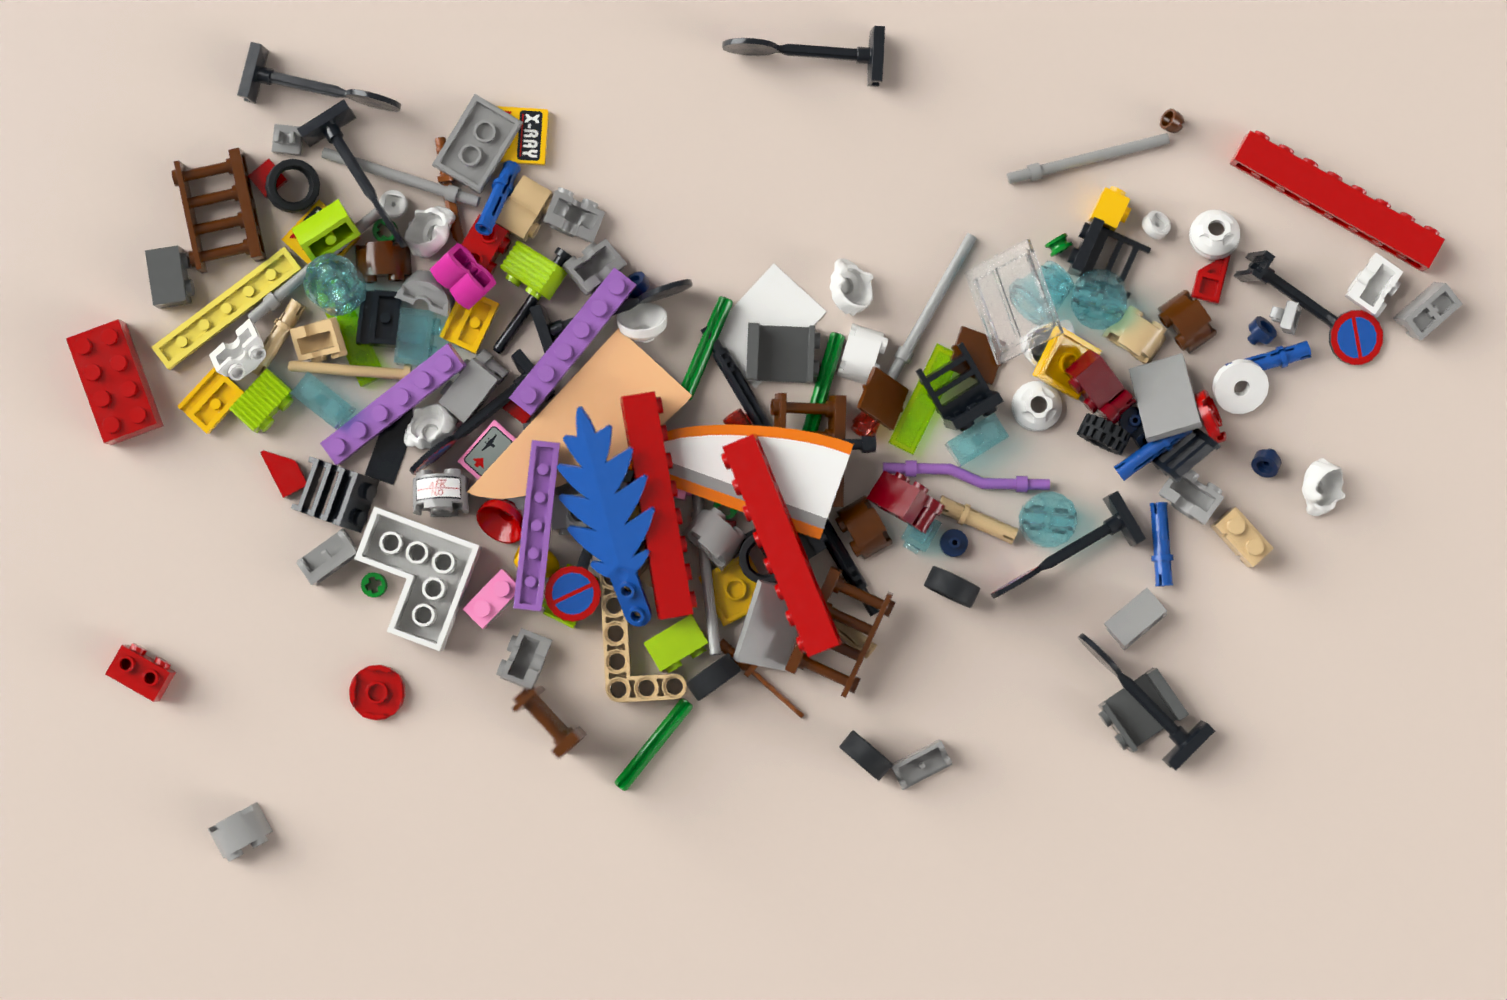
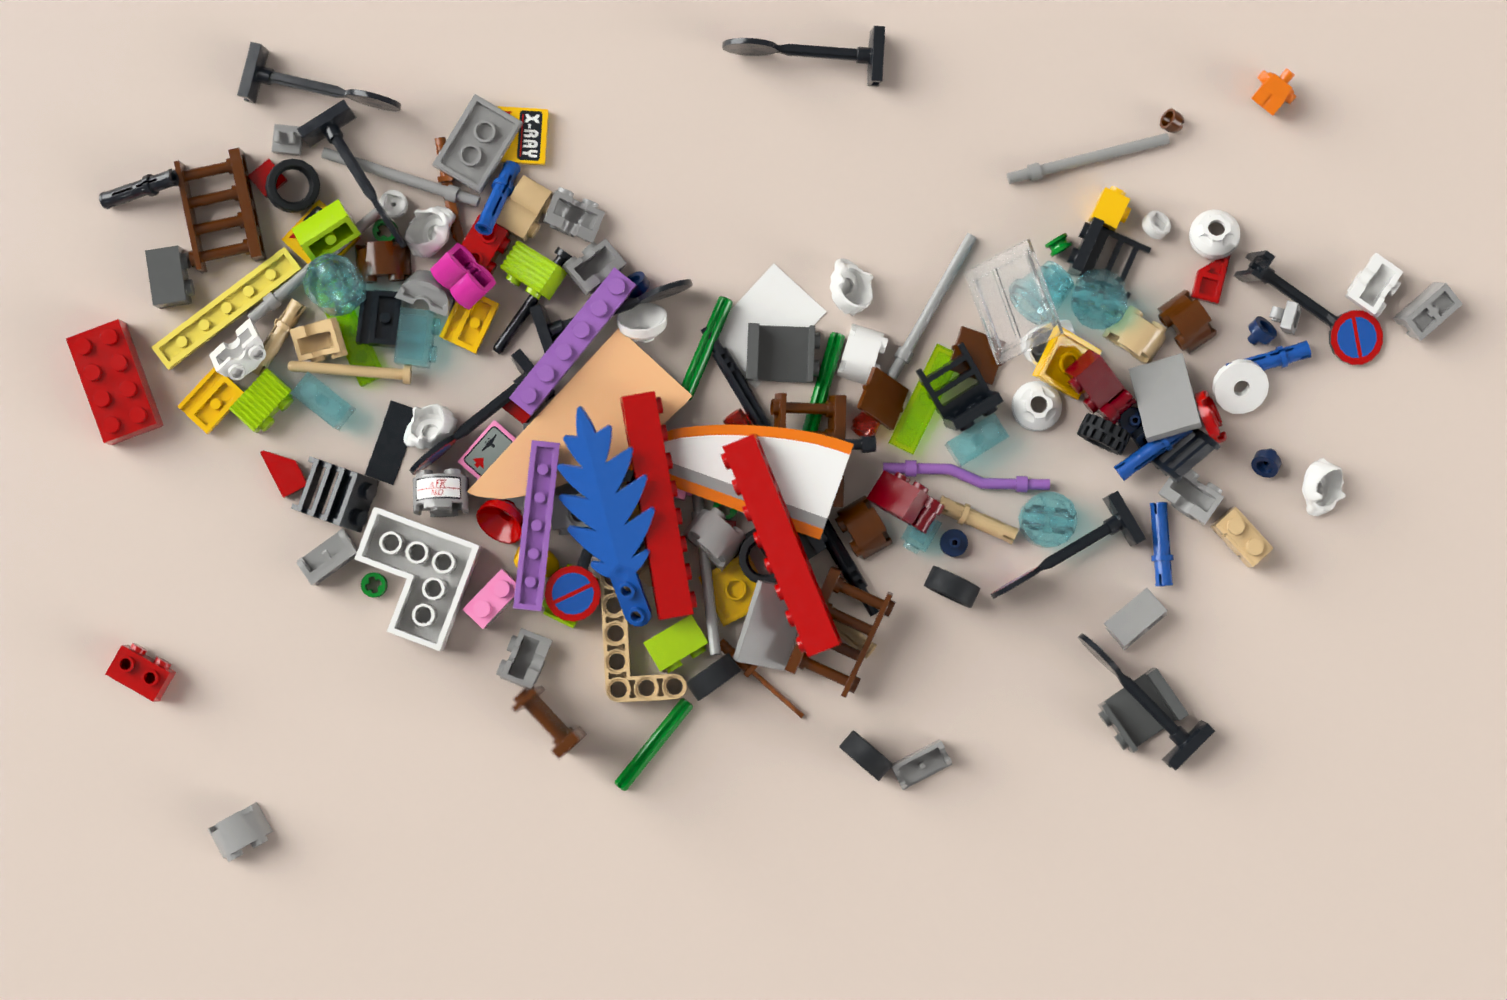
(148, 185): none -> black pin
(377, 692): red tile -> none
(393, 404): medium lavender plate -> none
(472, 386): light grey hinge -> none
(1274, 90): none -> orange piece
(1337, 201): red brick -> none

